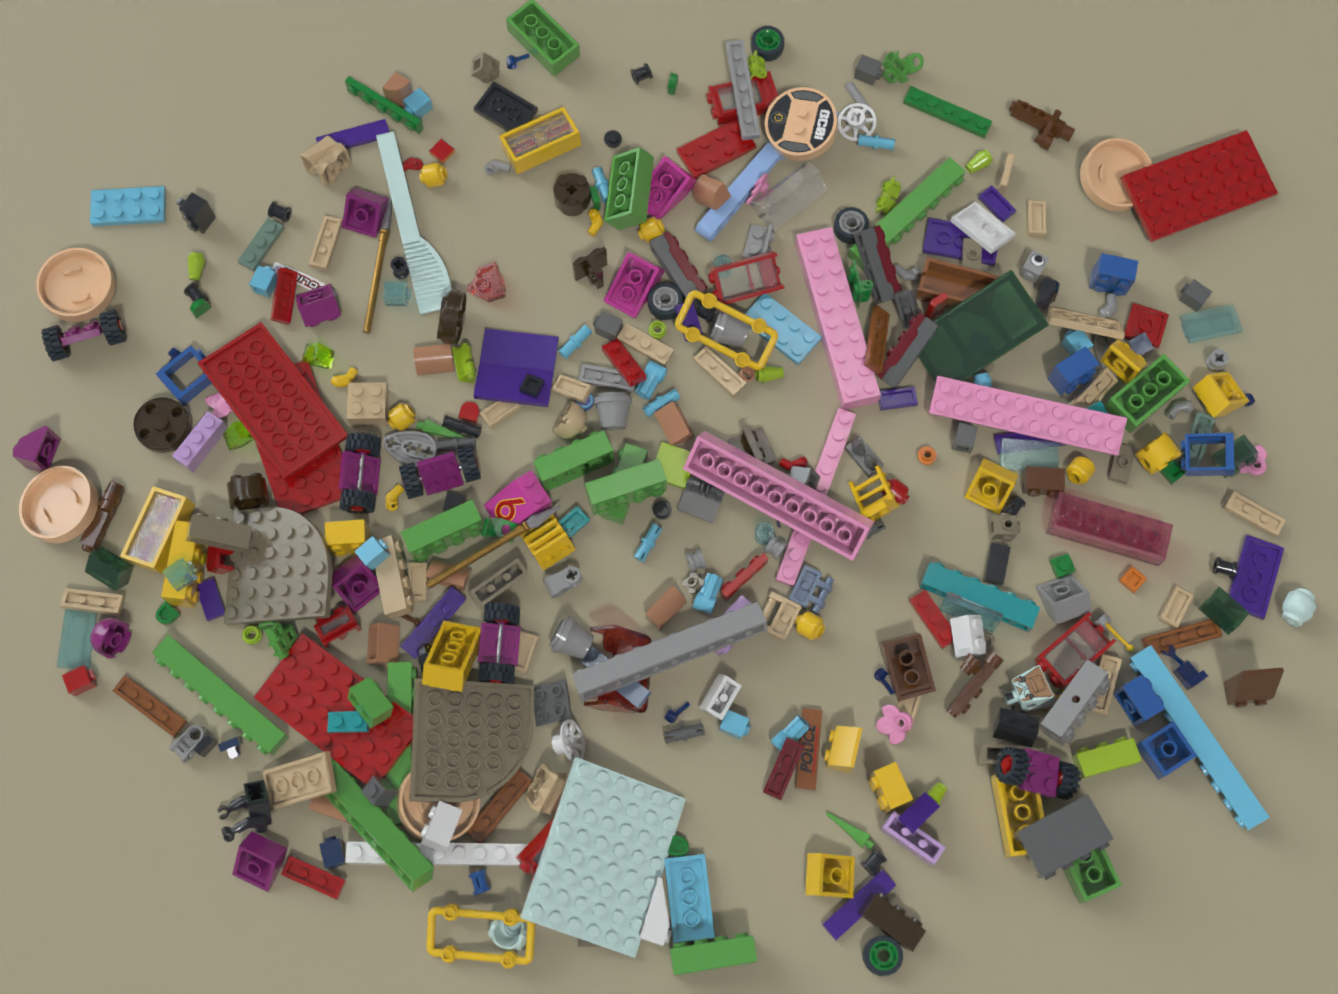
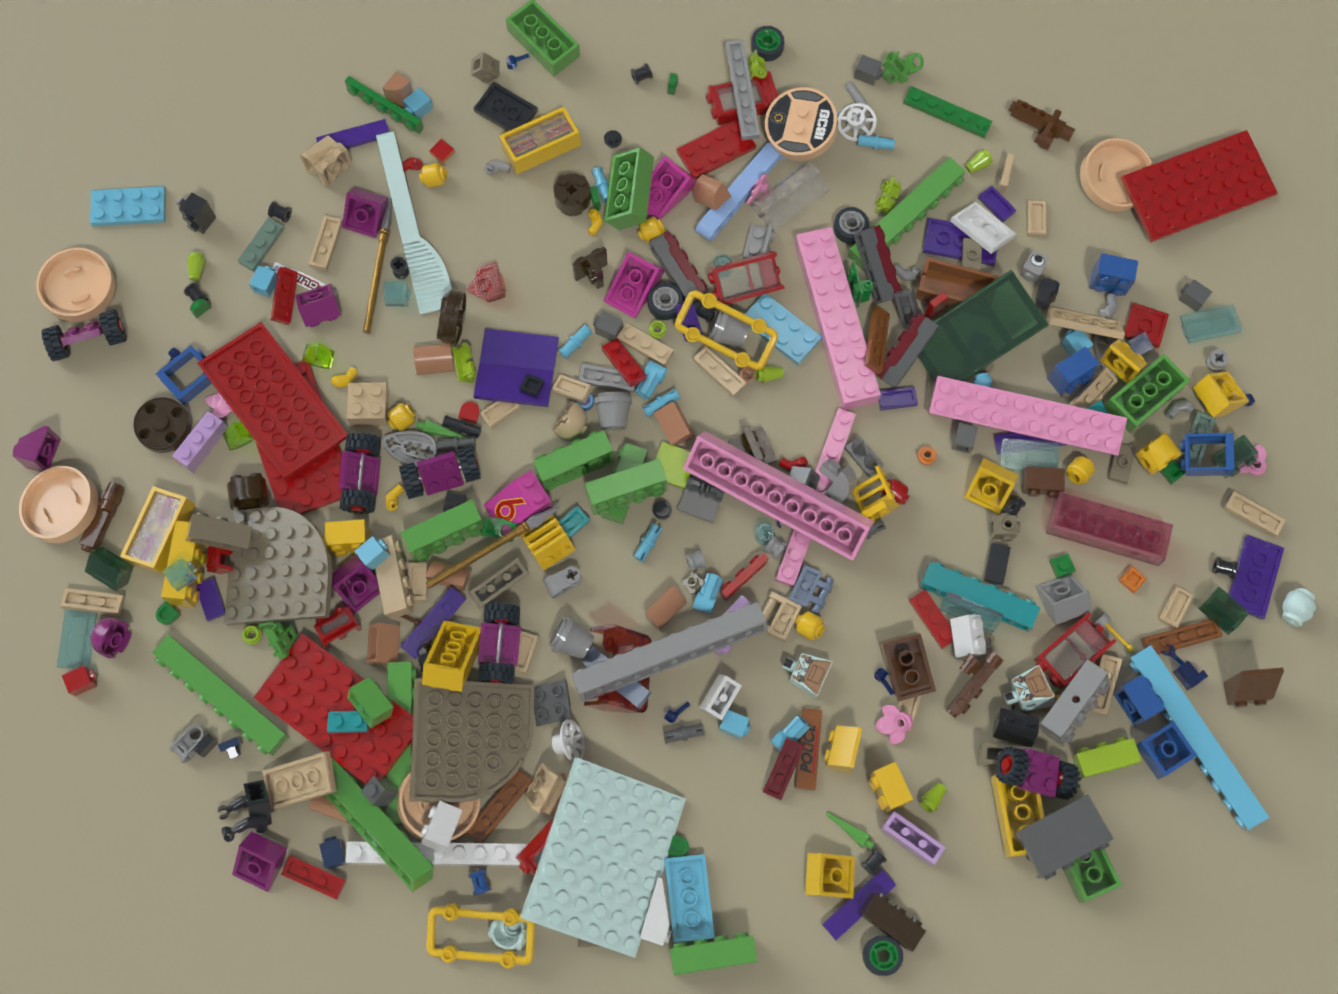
(150, 706): dark orange tile -> none
(808, 673): none -> torso
(843, 480): none -> light grey brick
(918, 812): dark purple tile -> none

